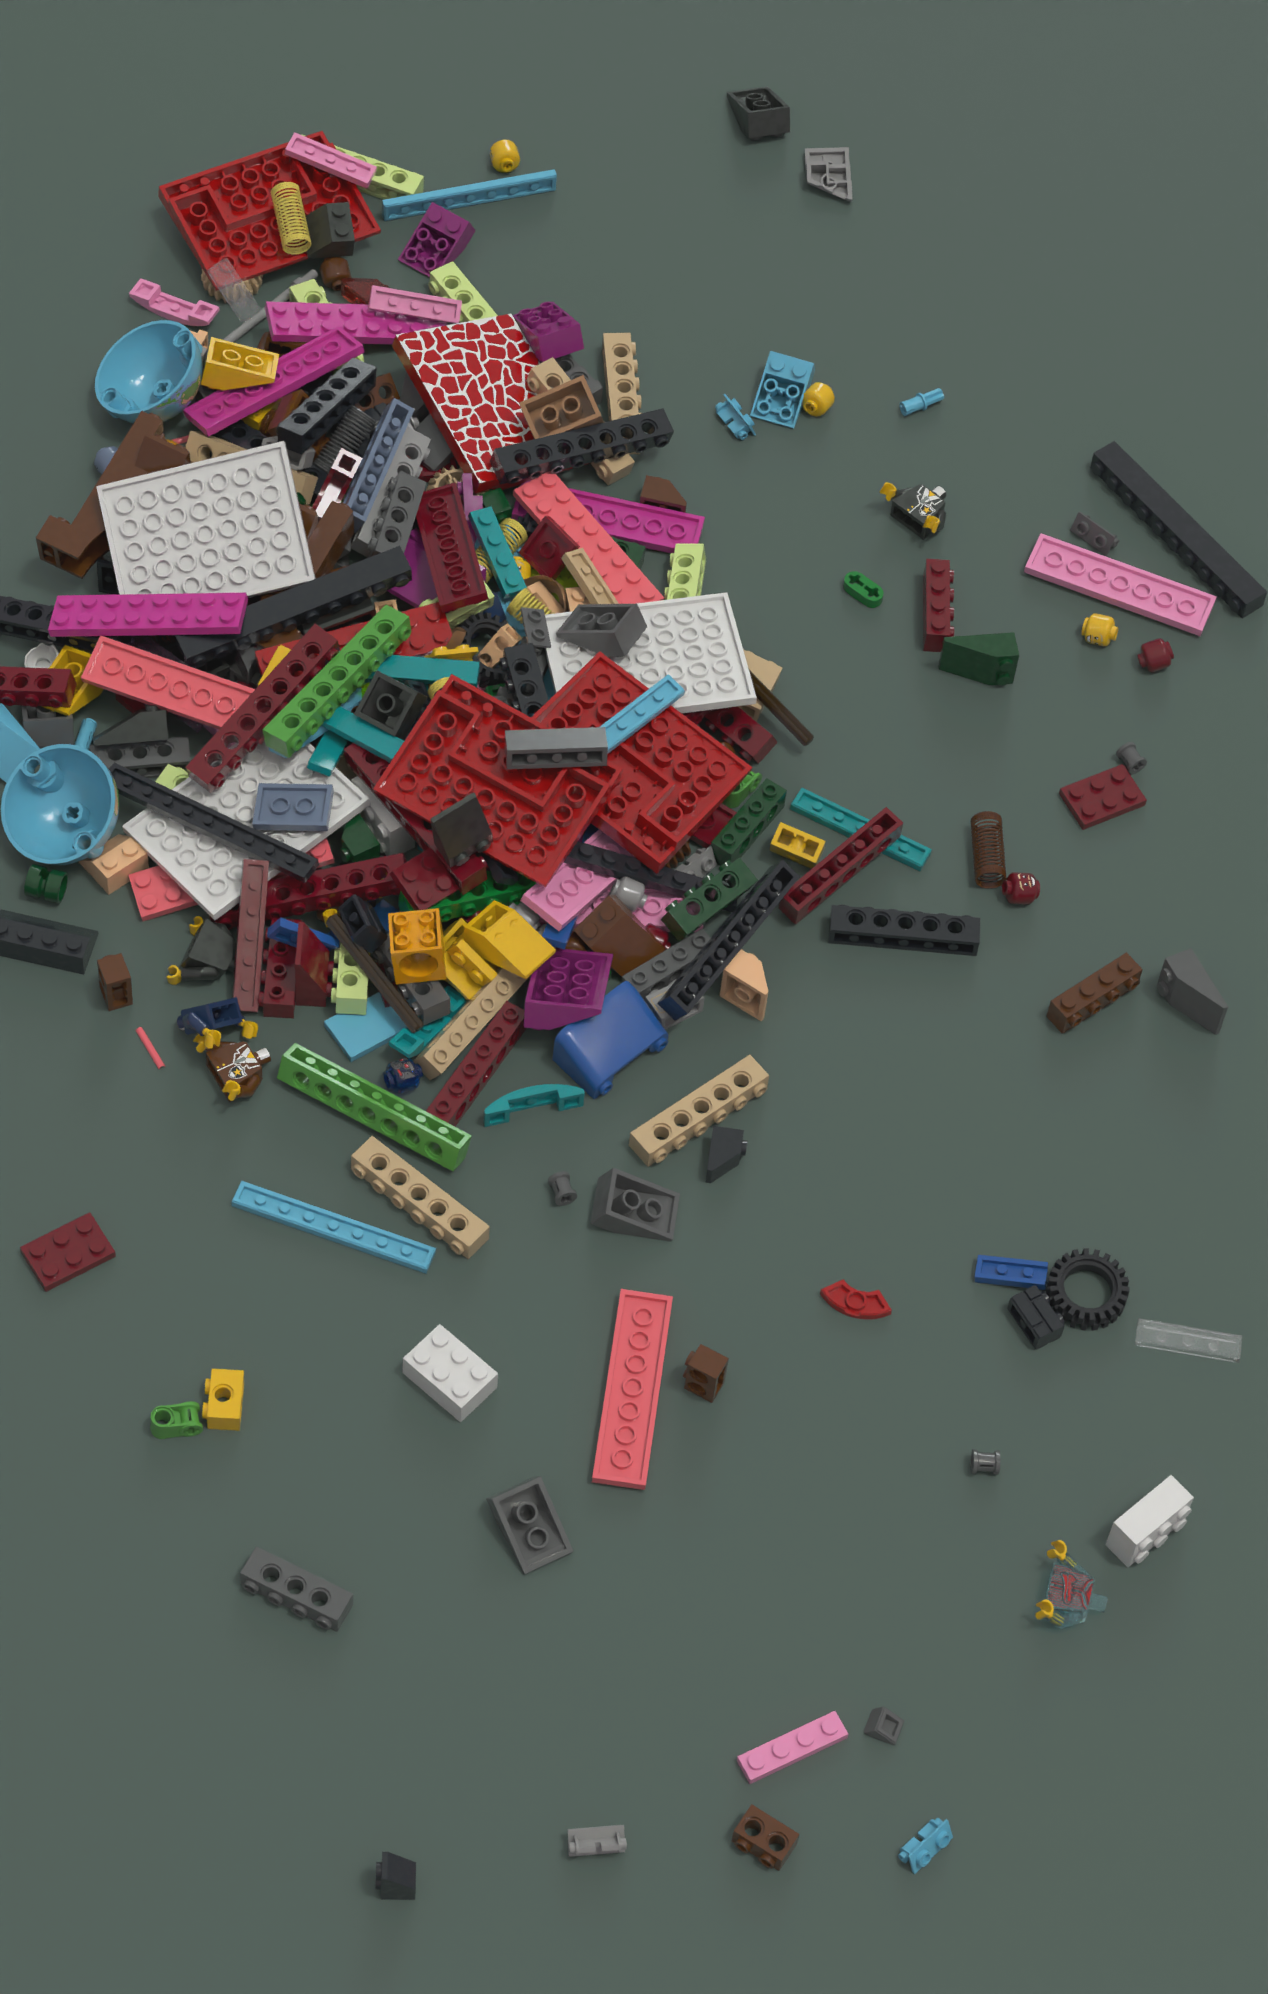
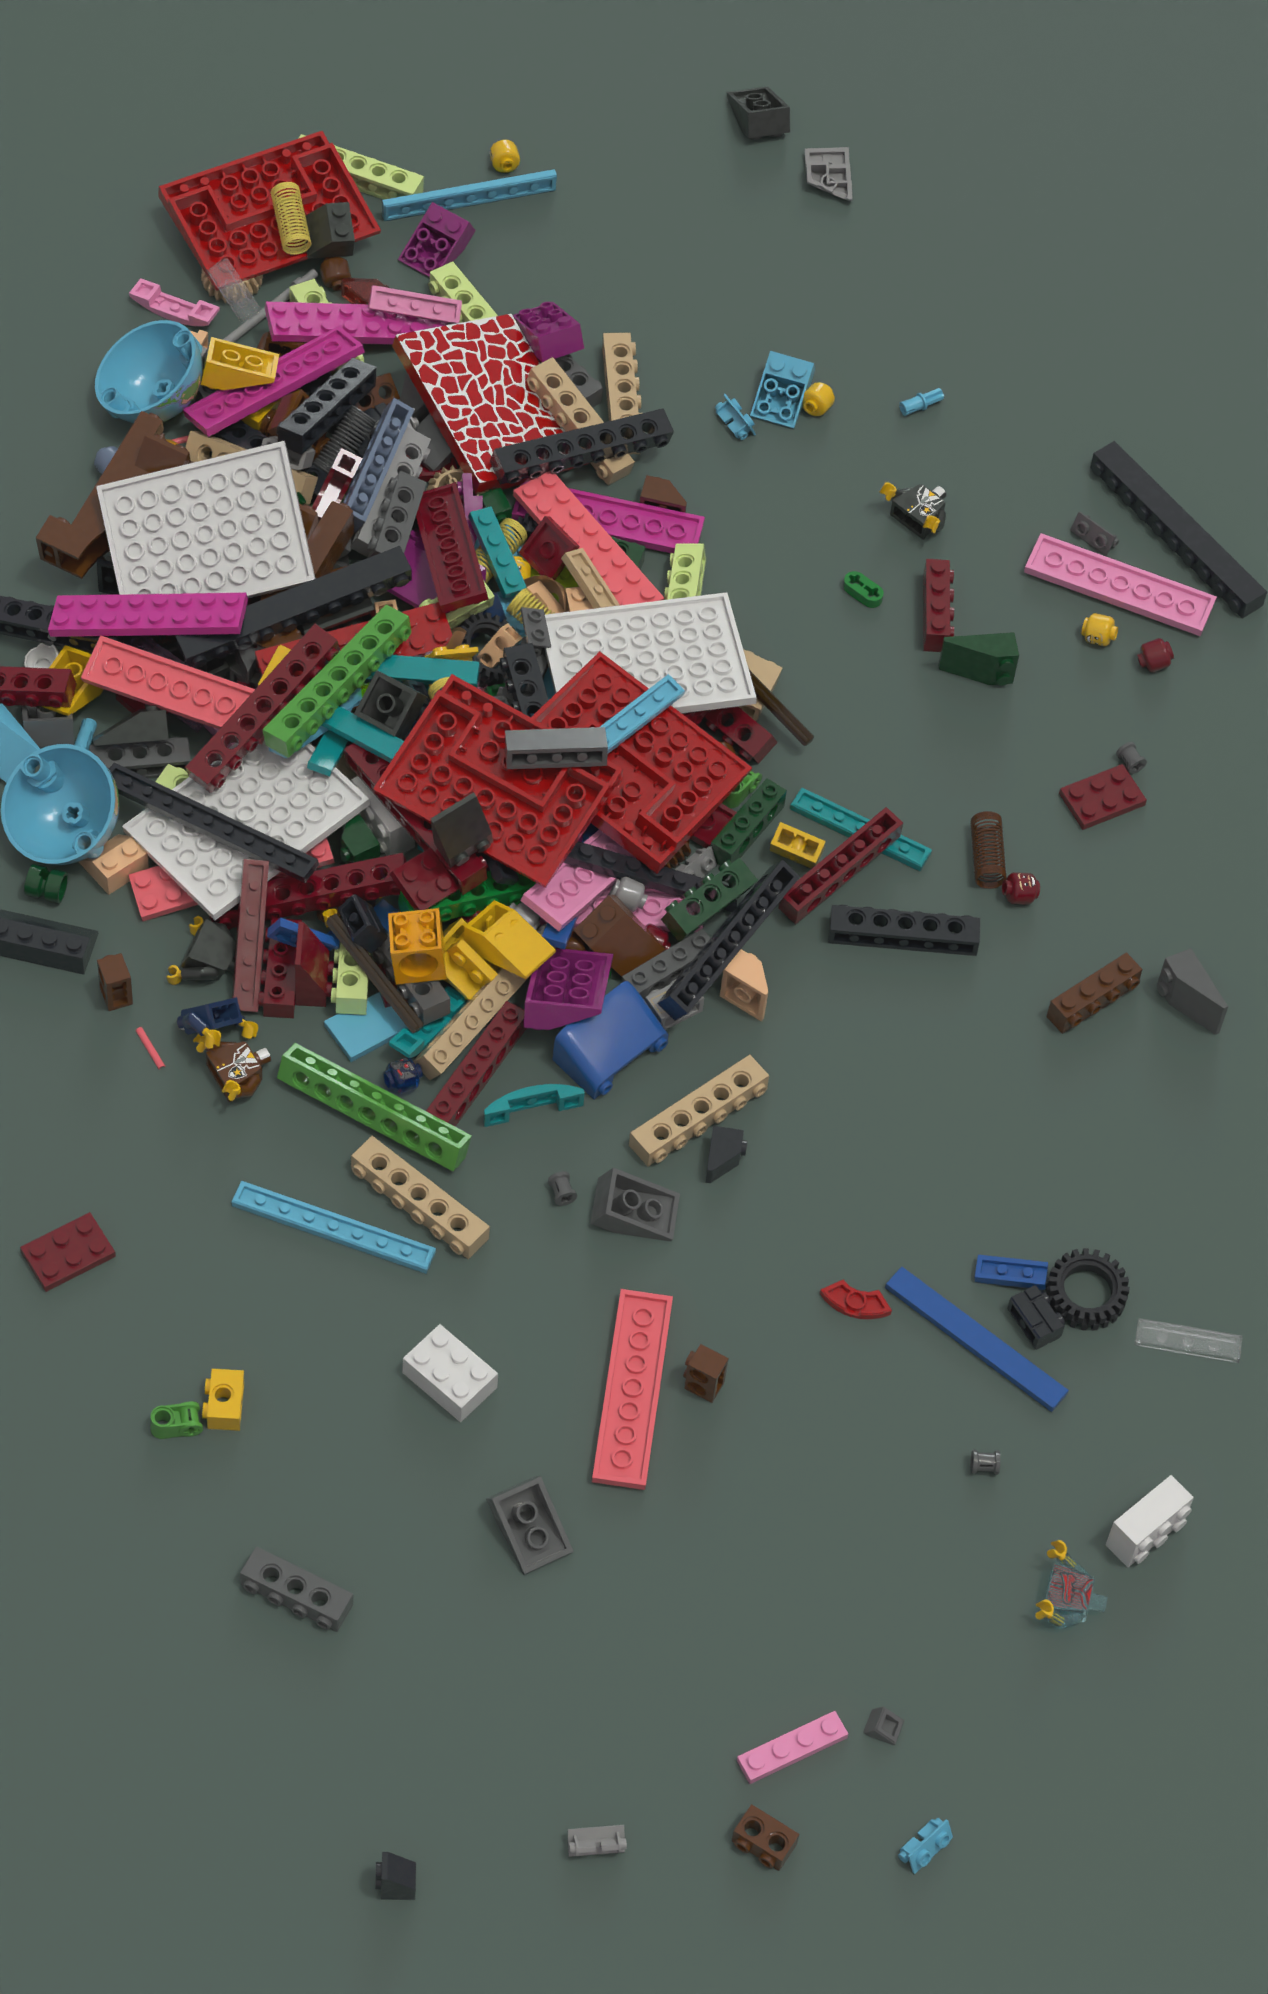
(293, 807): sand blue plate -> none
(330, 160): bright pink plate -> none
(561, 409): medium nougat brick -> none
(604, 628): dark grey slope -> none
(976, 1339): none -> blue tile

